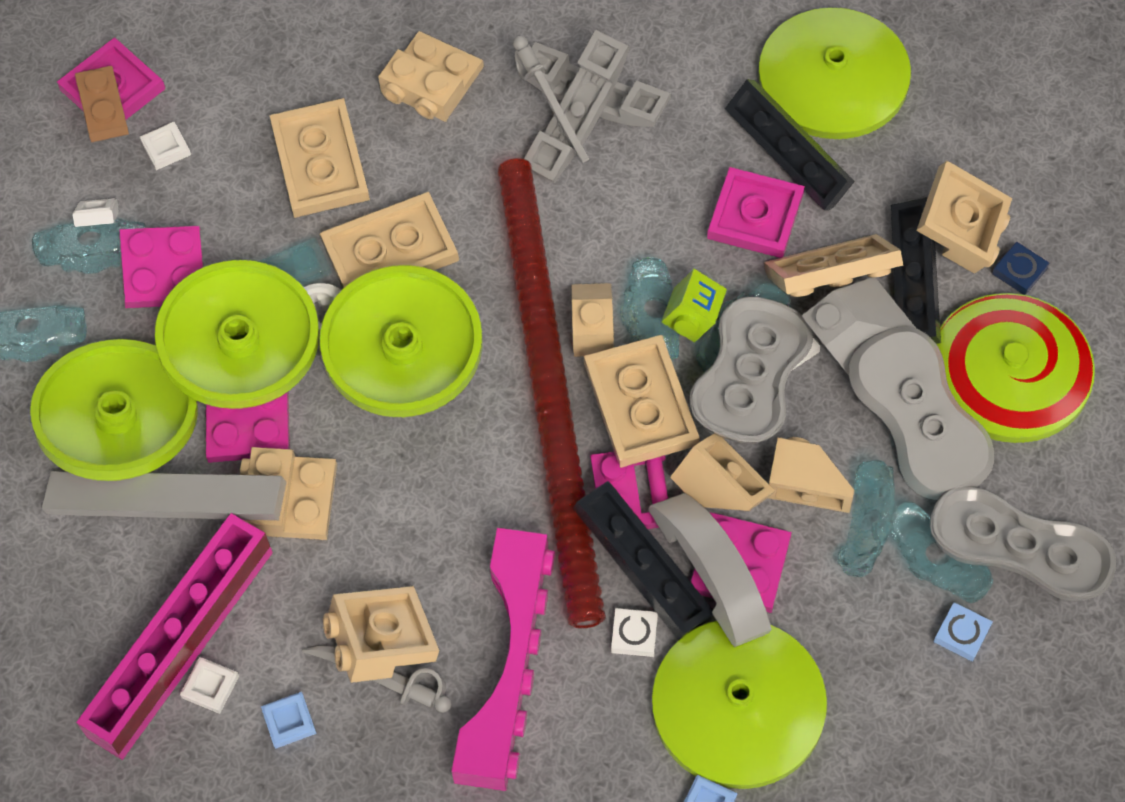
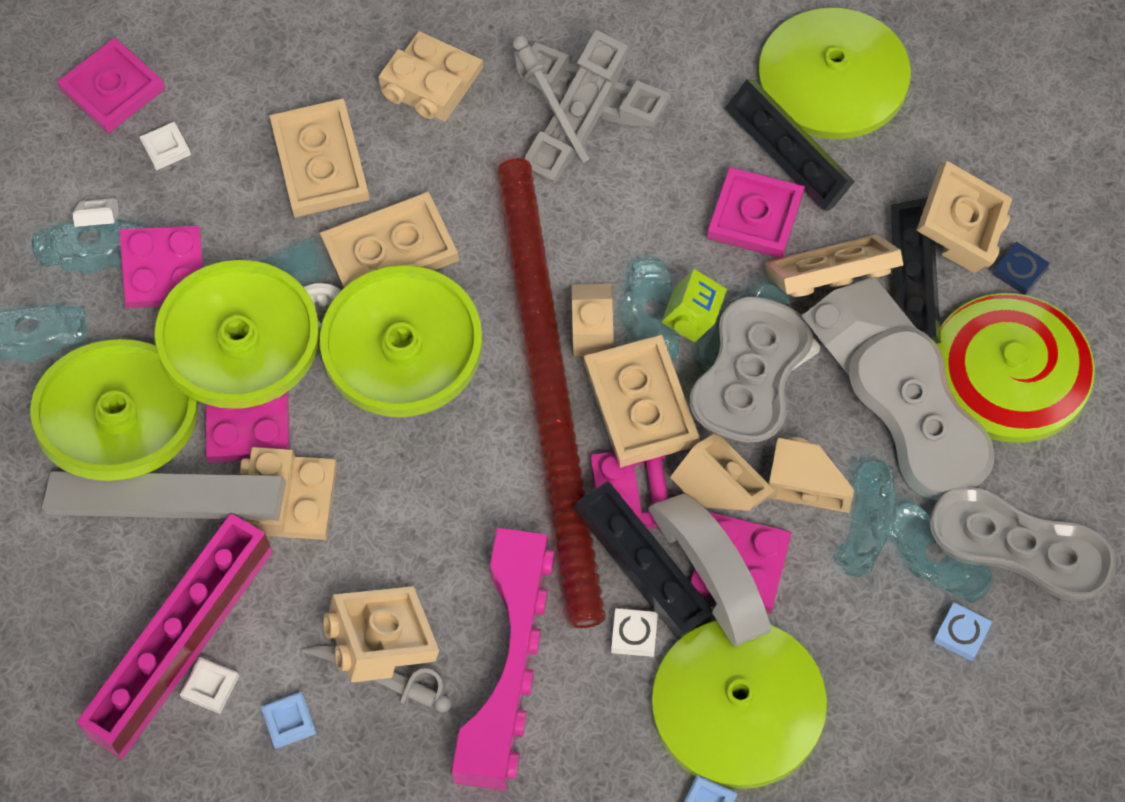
(101, 104): medium nougat plate -> none

